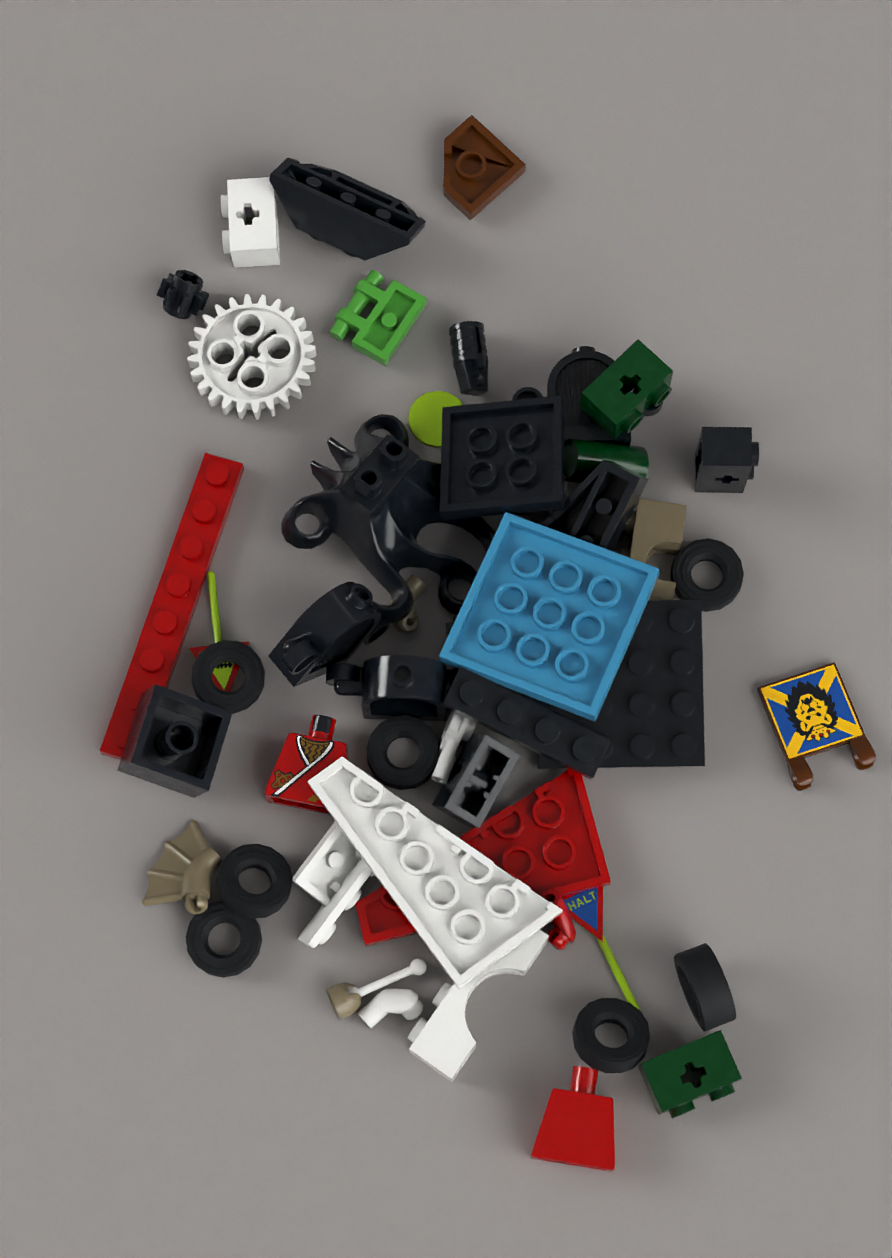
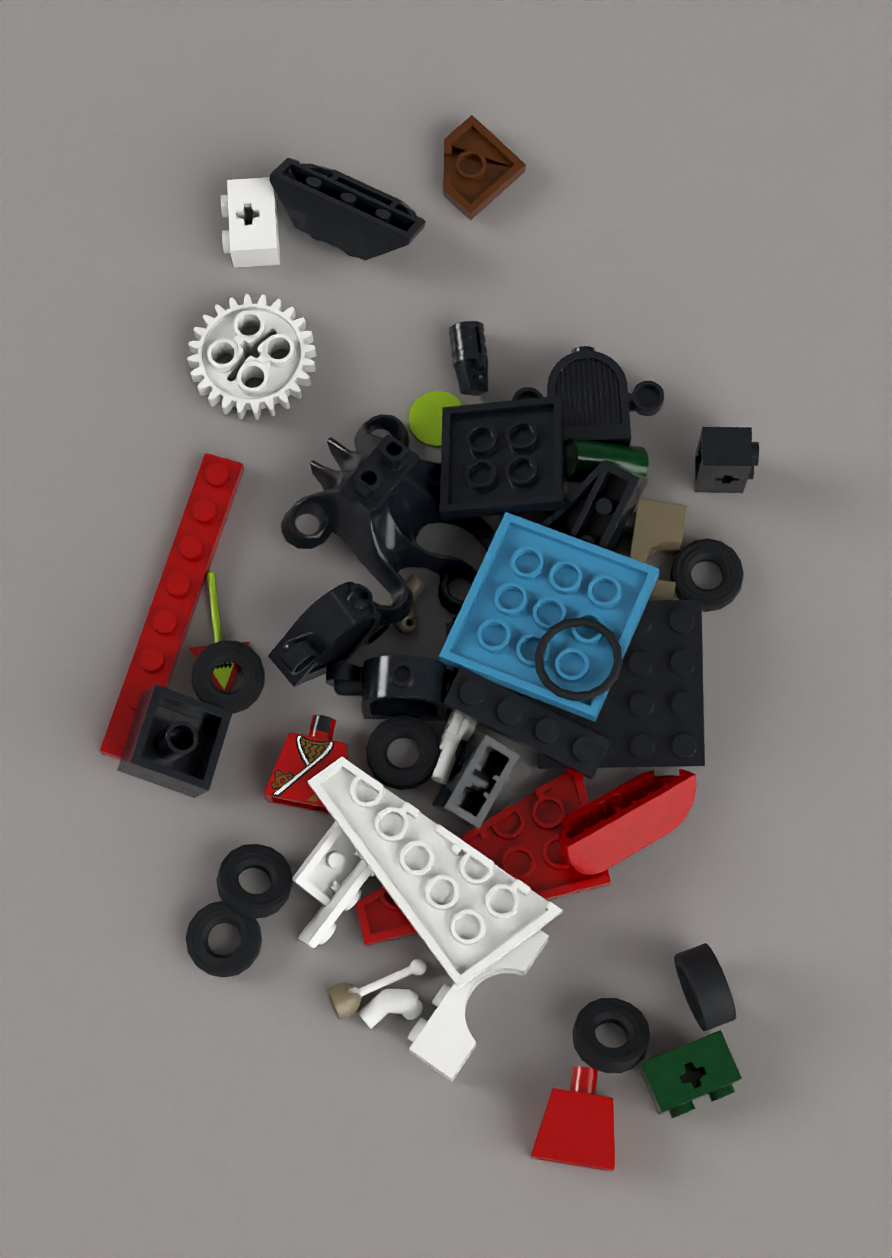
(182, 294): black gear -> none
(184, 871): dark tan arm -> none
(387, 323): bright green plate -> none
(563, 926): red arm -> none
(584, 695): none -> black piece
(587, 911): piece -> none
(626, 820): none -> red brick
(637, 370): dark green brick -> none
(814, 716): flag -> none

